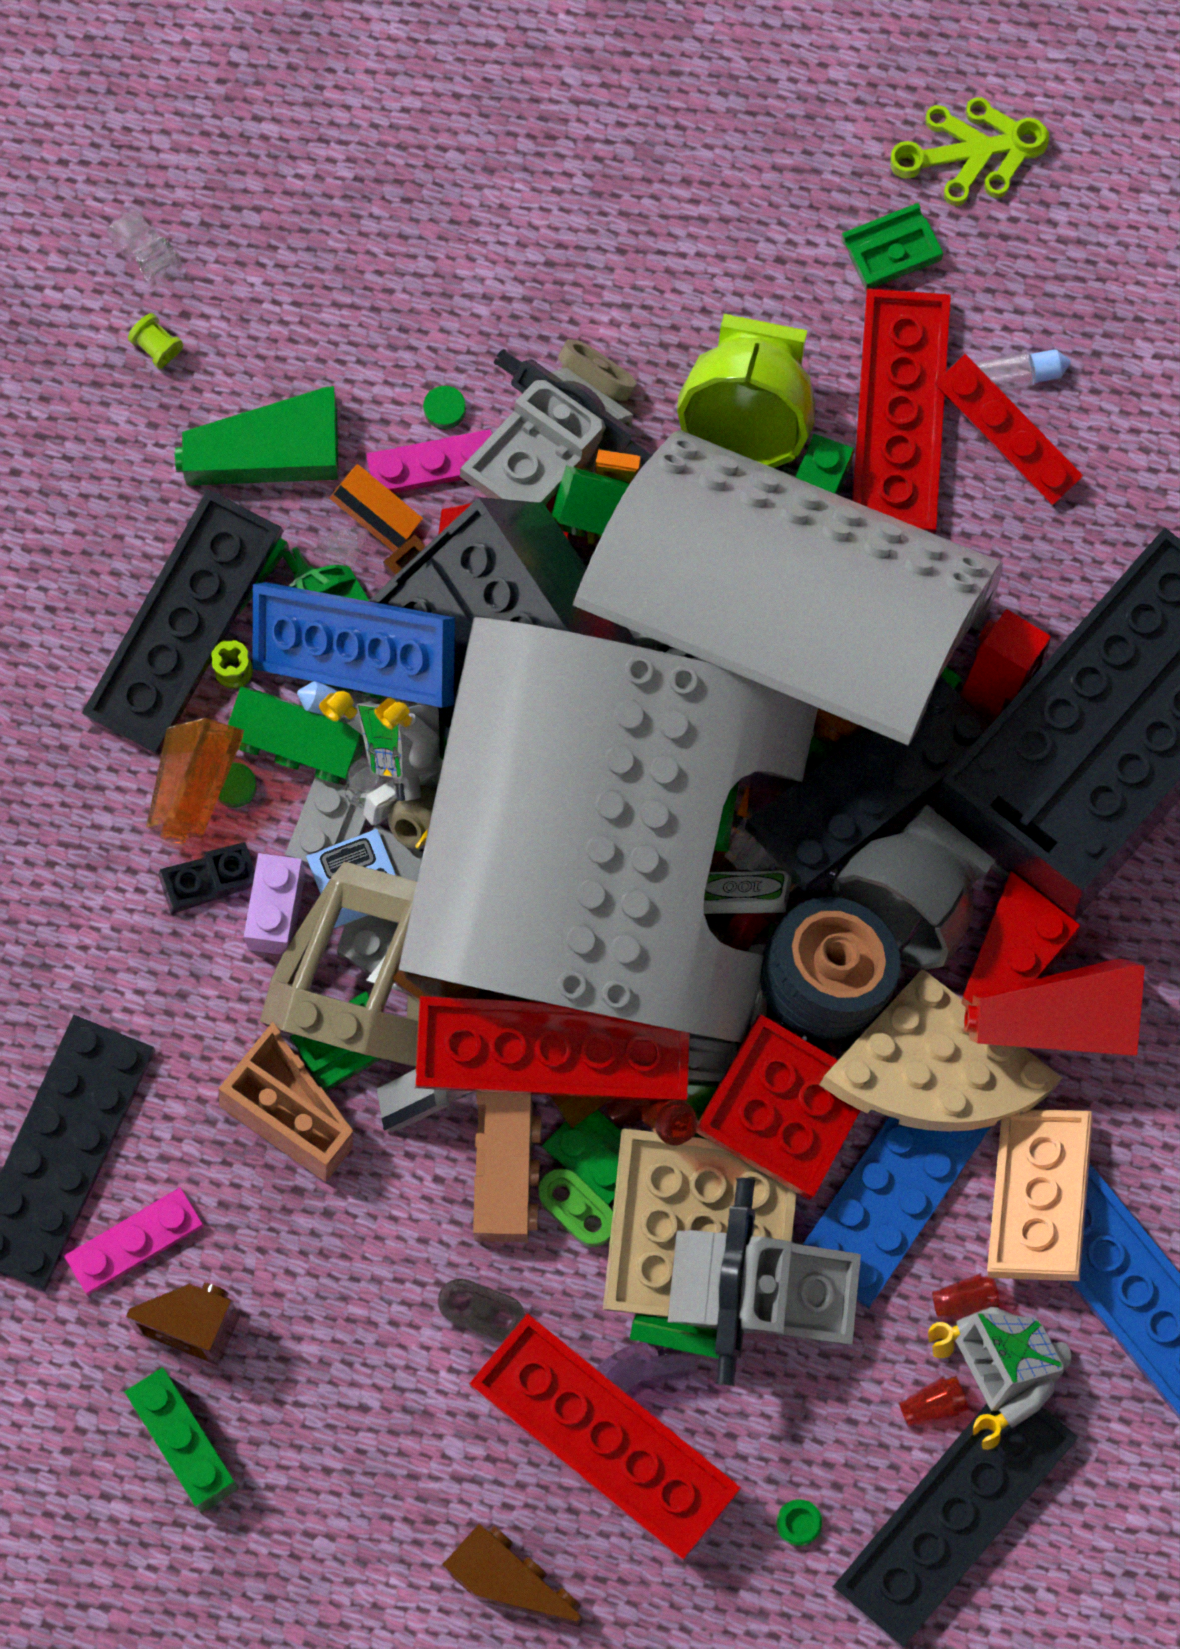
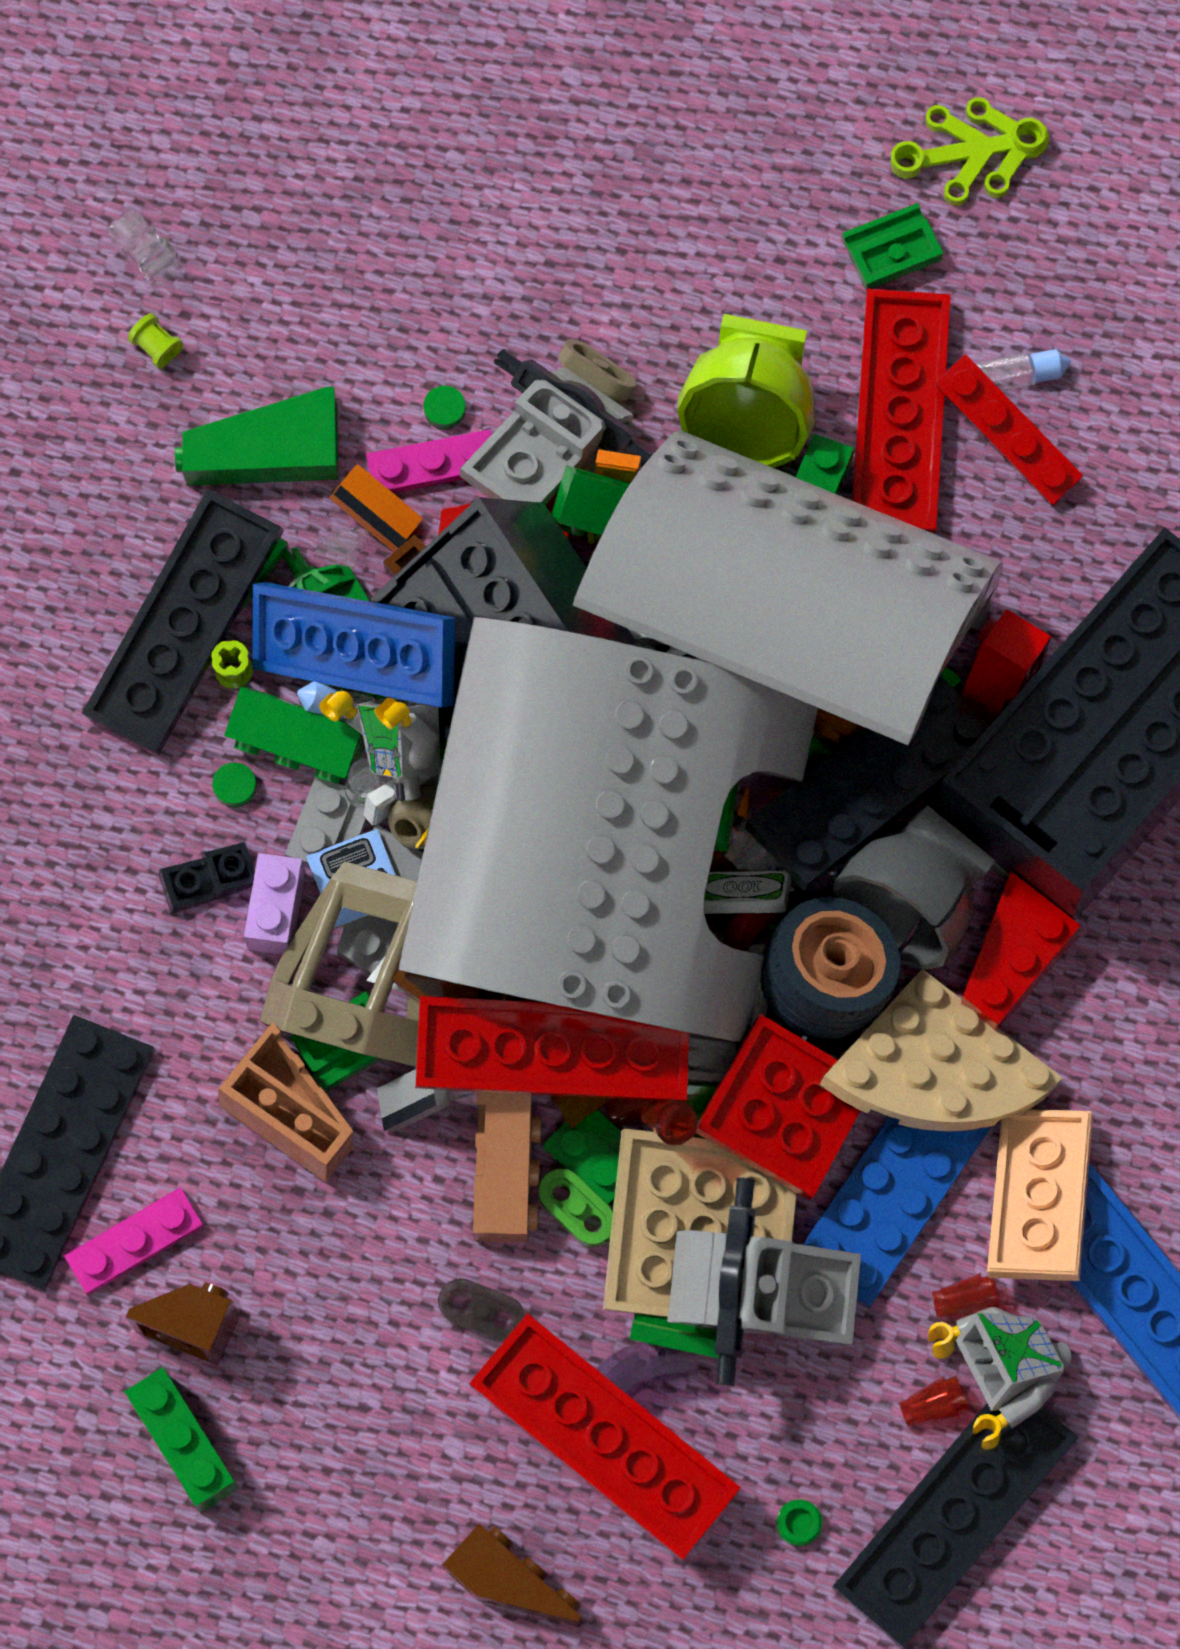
(191, 777): clear orange slope -> none
(1070, 1011): red slope -> none

